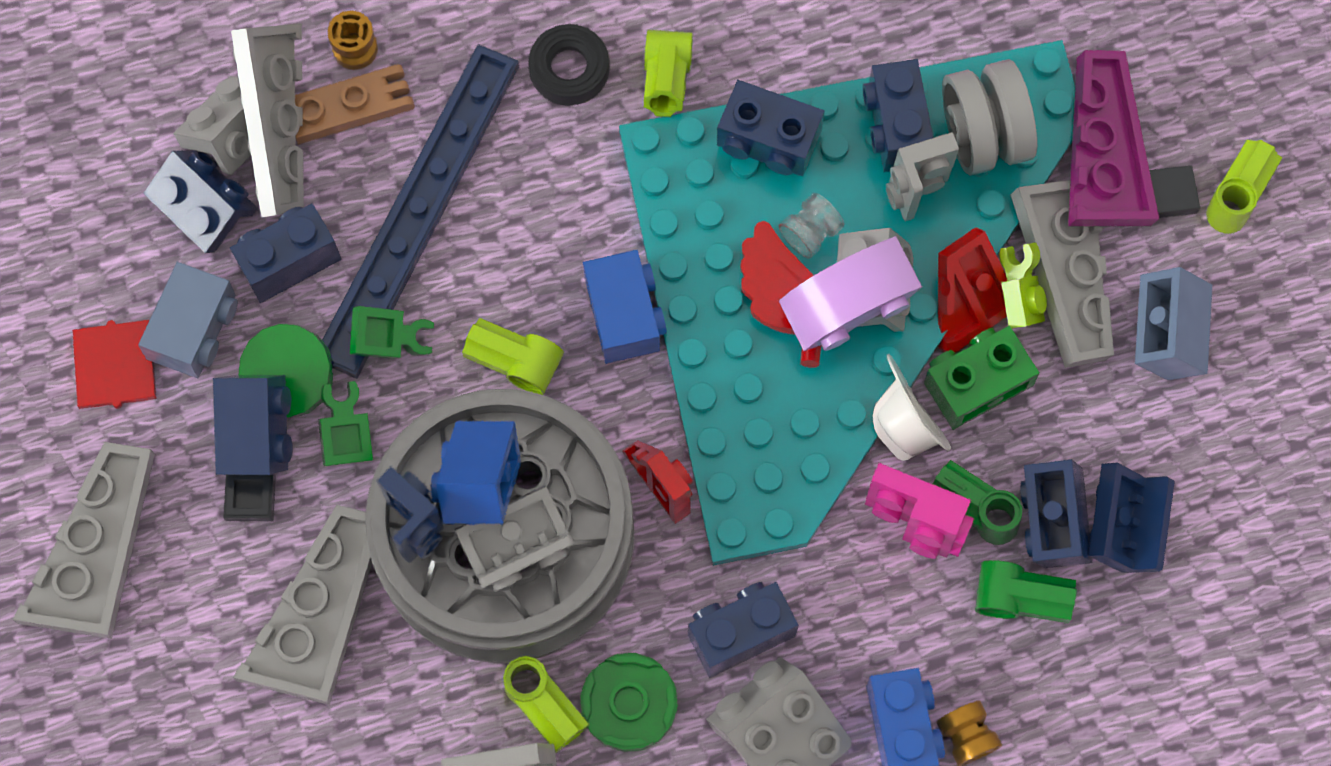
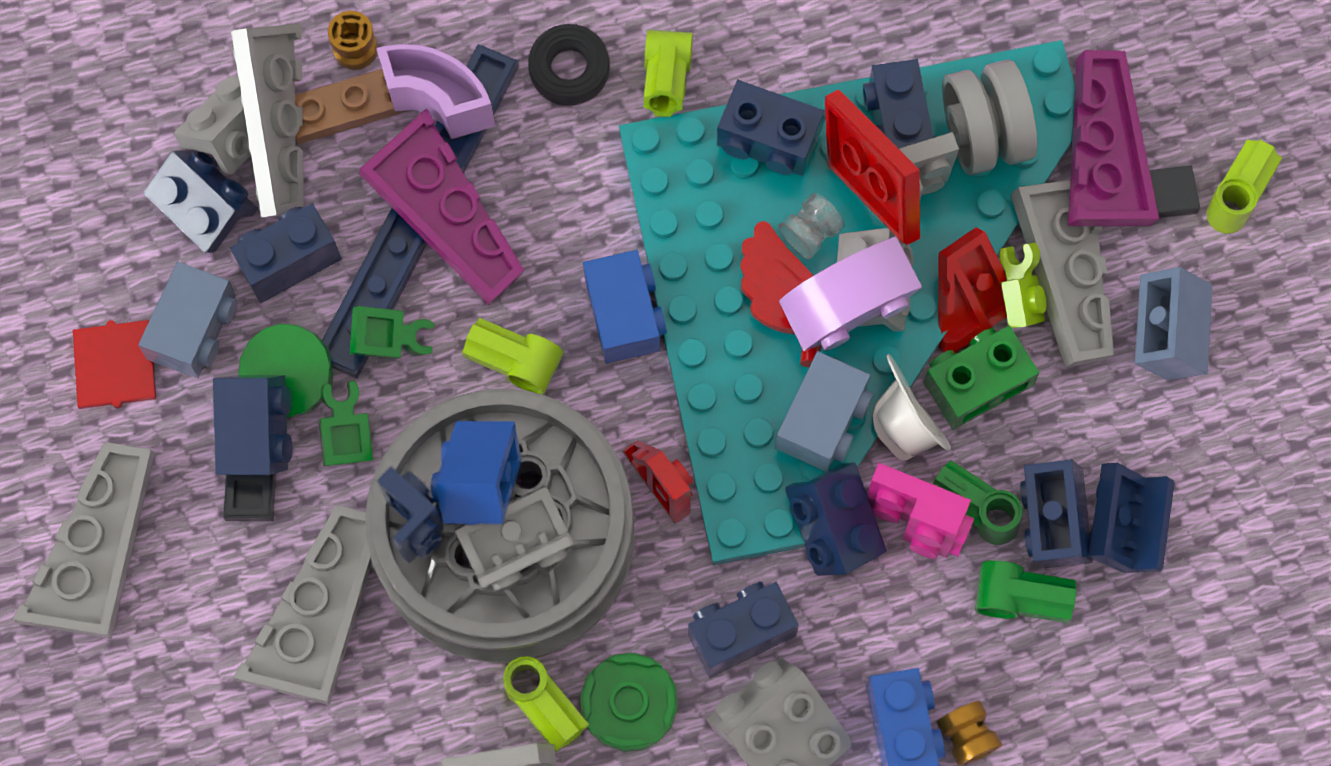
(431, 193): none -> magenta wing
(436, 81): none -> lavender brick
(823, 412): none -> sand blue brick
(836, 521): none -> dark blue bracket
(873, 167): none -> red tile

